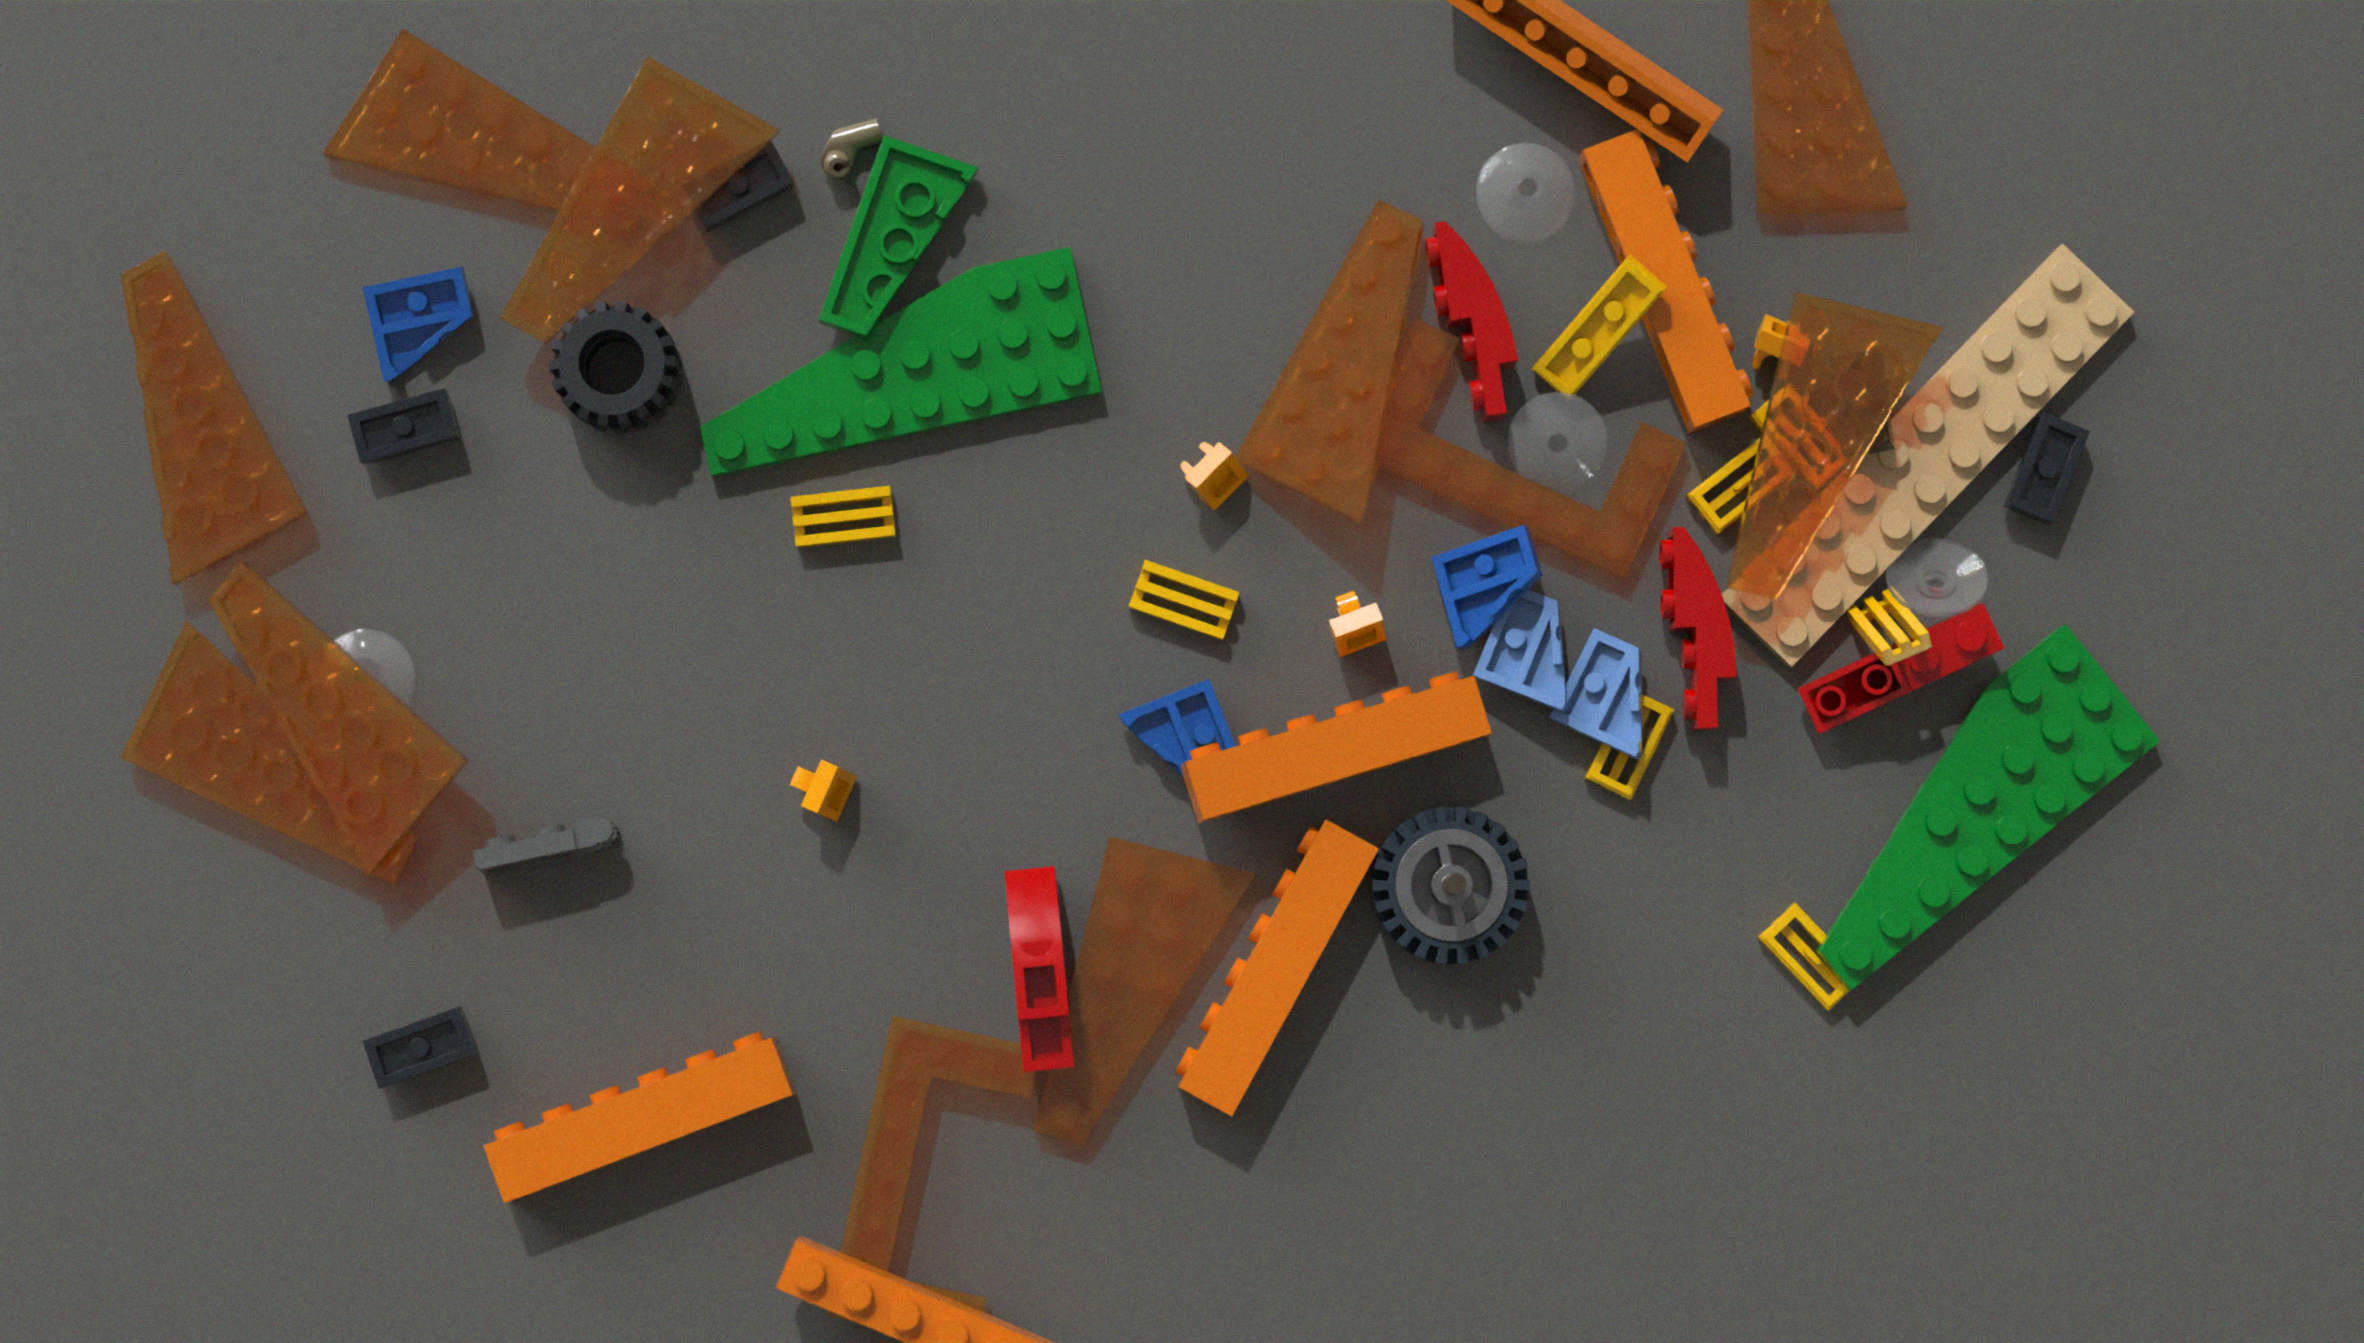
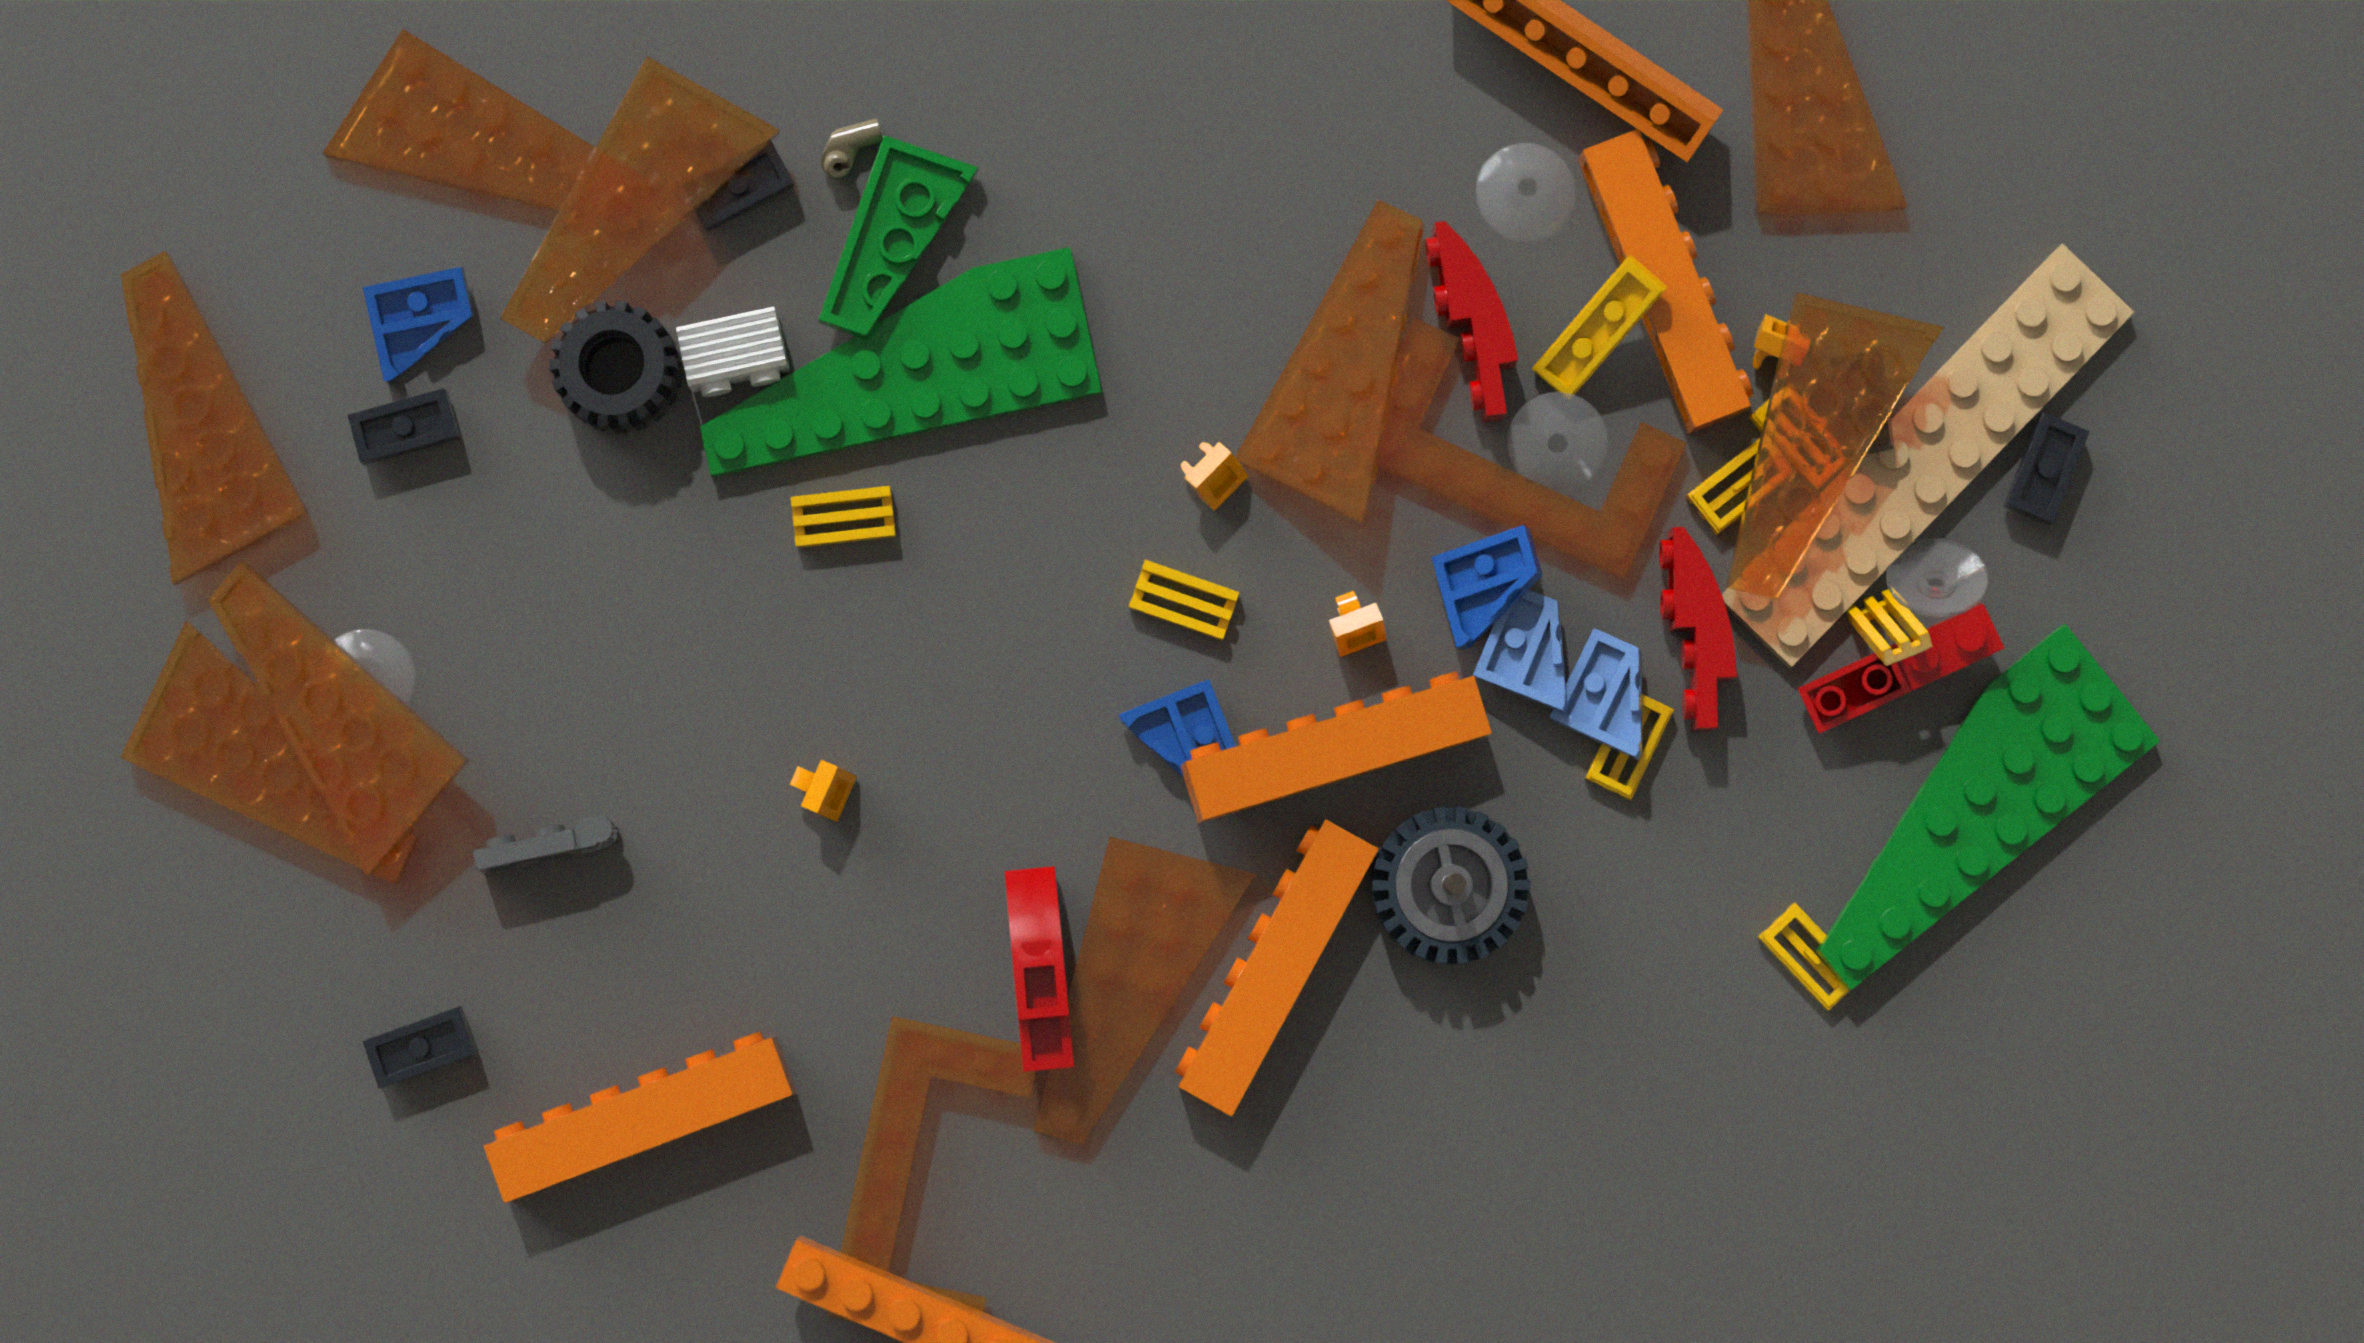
(733, 351): none -> white brick

